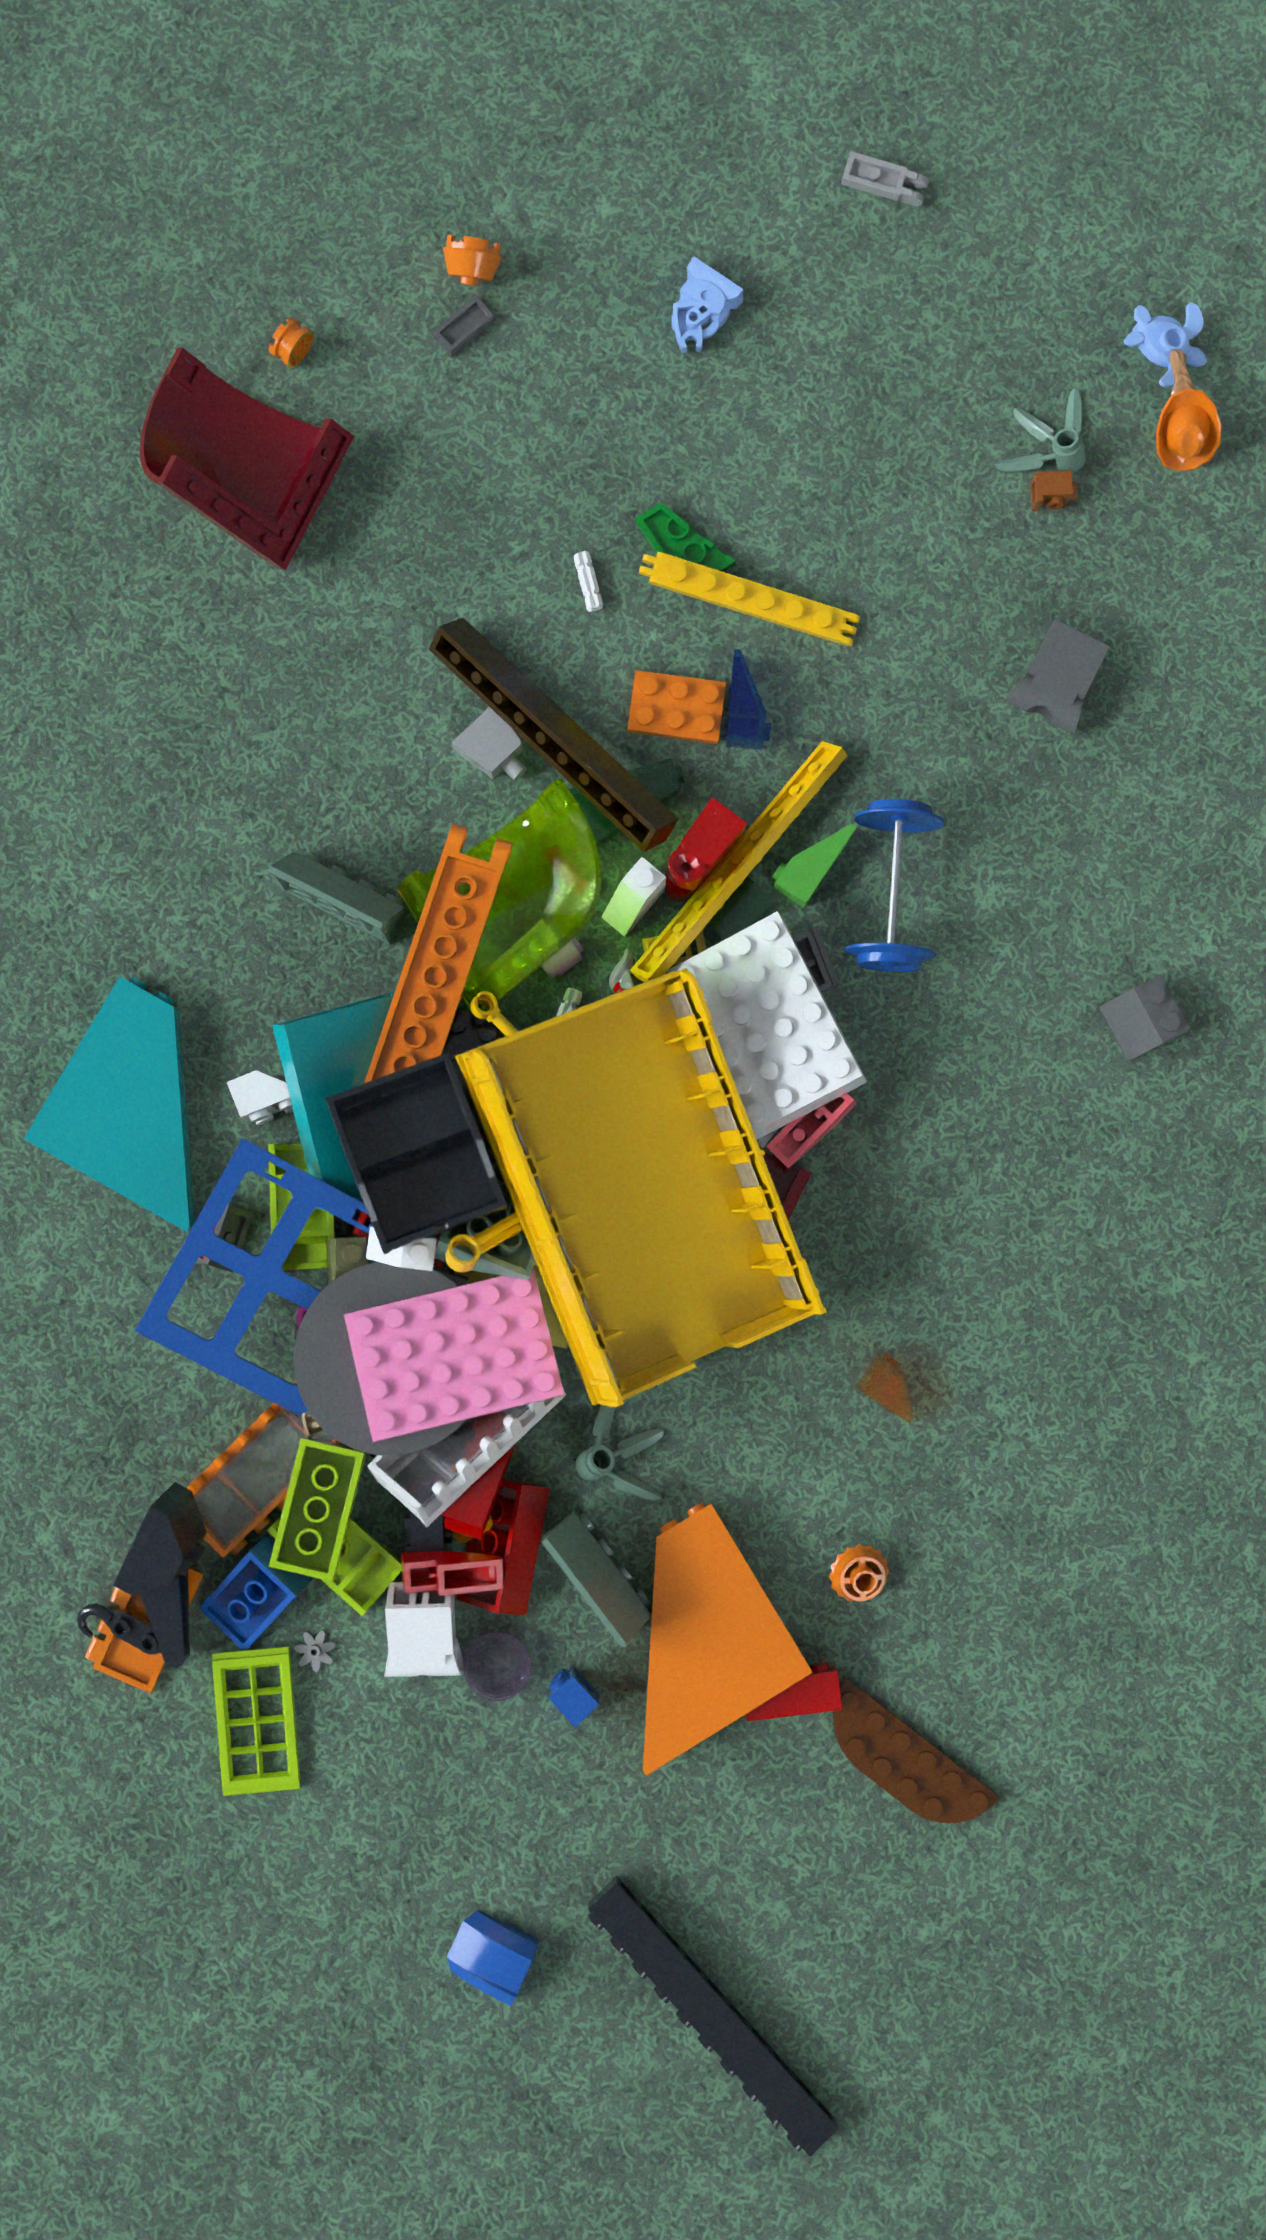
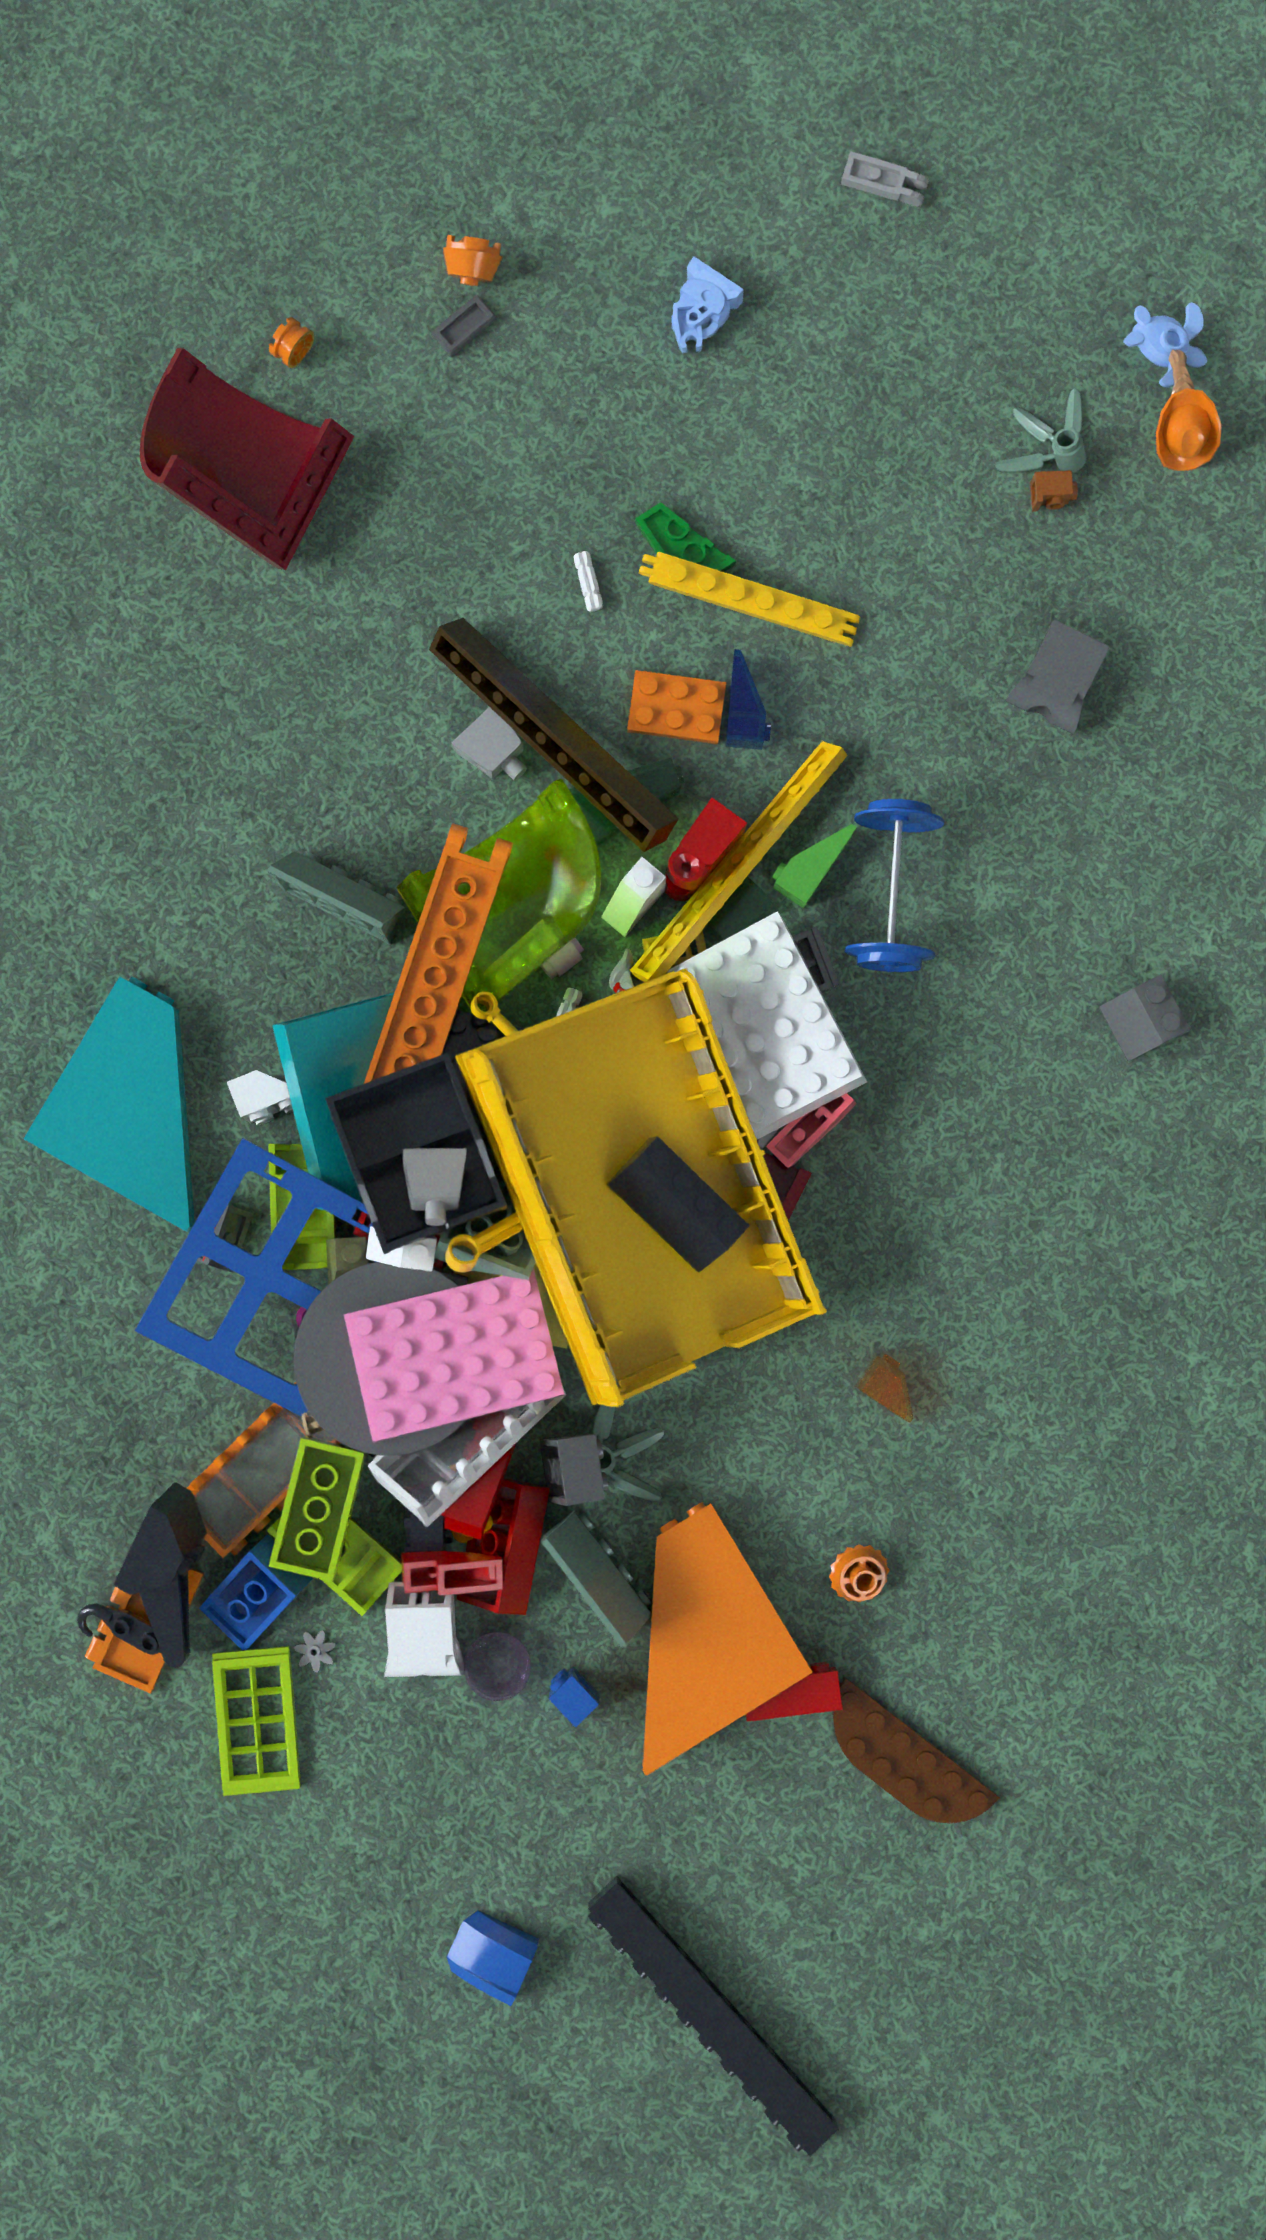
(434, 1180): none -> light grey torso
(573, 1469): none -> dark grey slope
(677, 1204): none -> black slope

